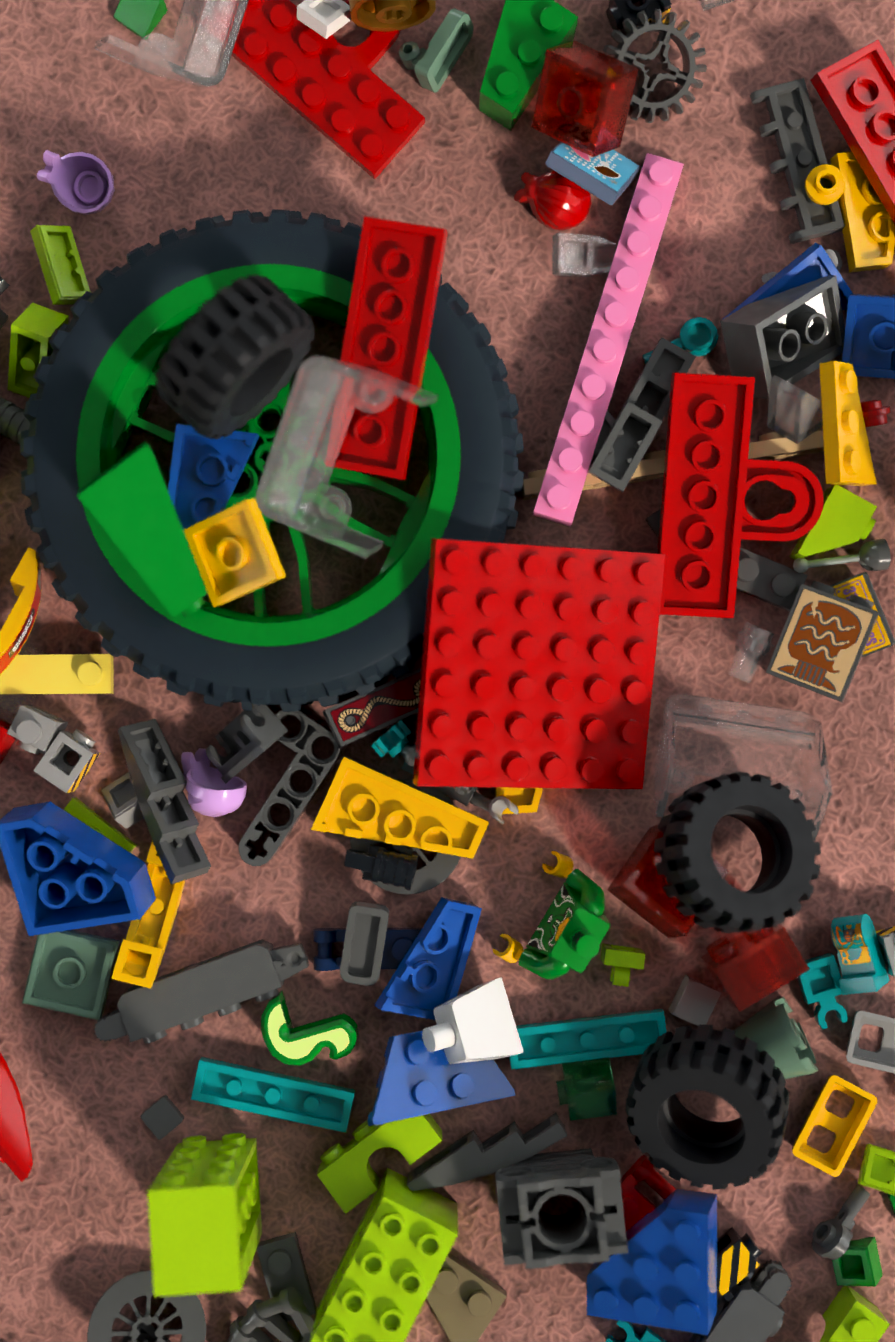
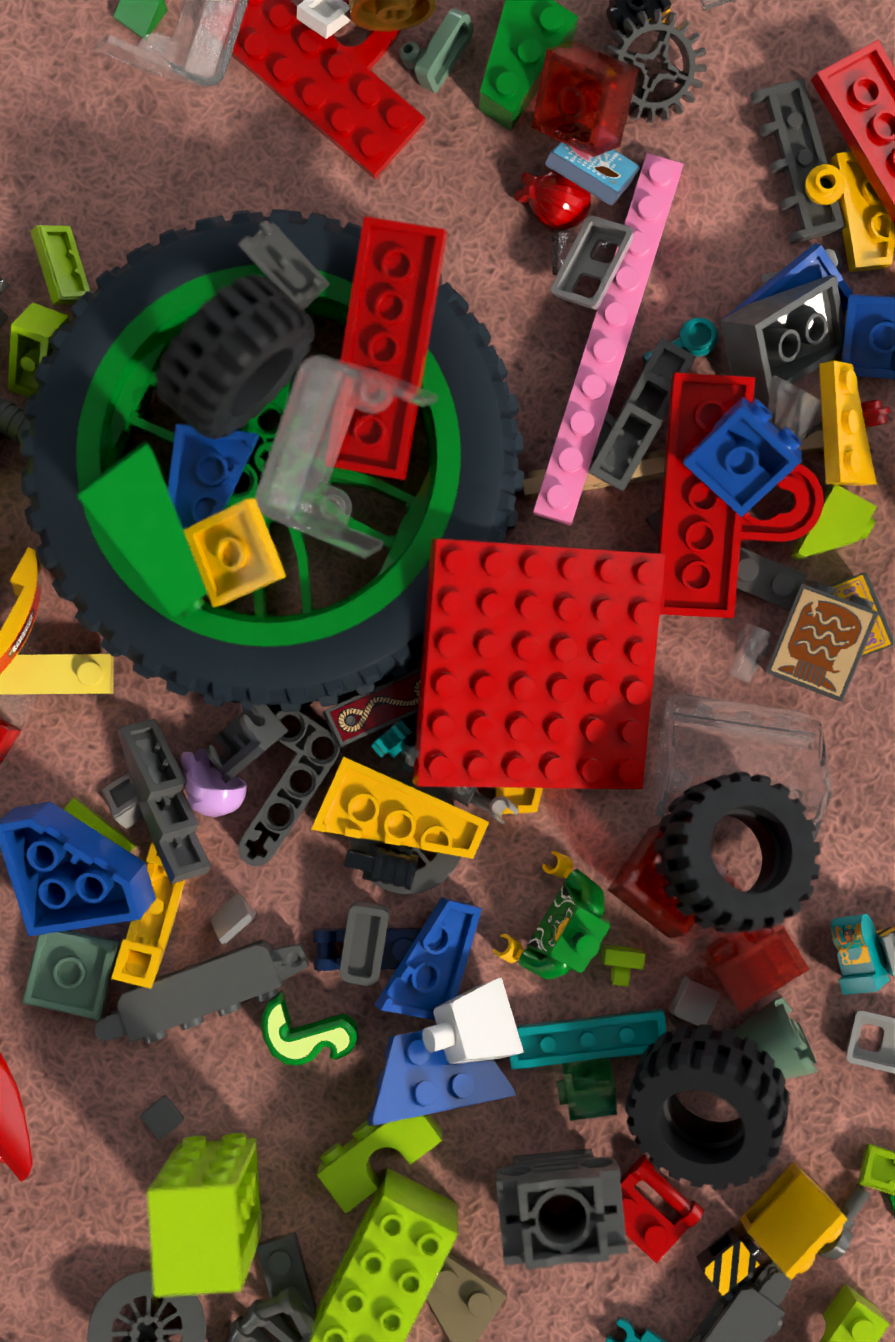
(35, 729): light grey brick -> none
(54, 763): light grey brick -> none
(78, 181): lavender piece -> none
(232, 918): none -> light grey slope
(273, 1094): teal plate -> none
(284, 264): none -> dark grey hinge
(472, 1159): dark grey slope -> none
(579, 261): none -> light grey piece
(668, 1268): blue brick -> none
(744, 455): none -> blue plate
(793, 1221): none -> yellow slope
(821, 986): teal plate -> none
(846, 1129): yellow piece -> none
(859, 1264): green slope -> none
(871, 556): hinge -> none

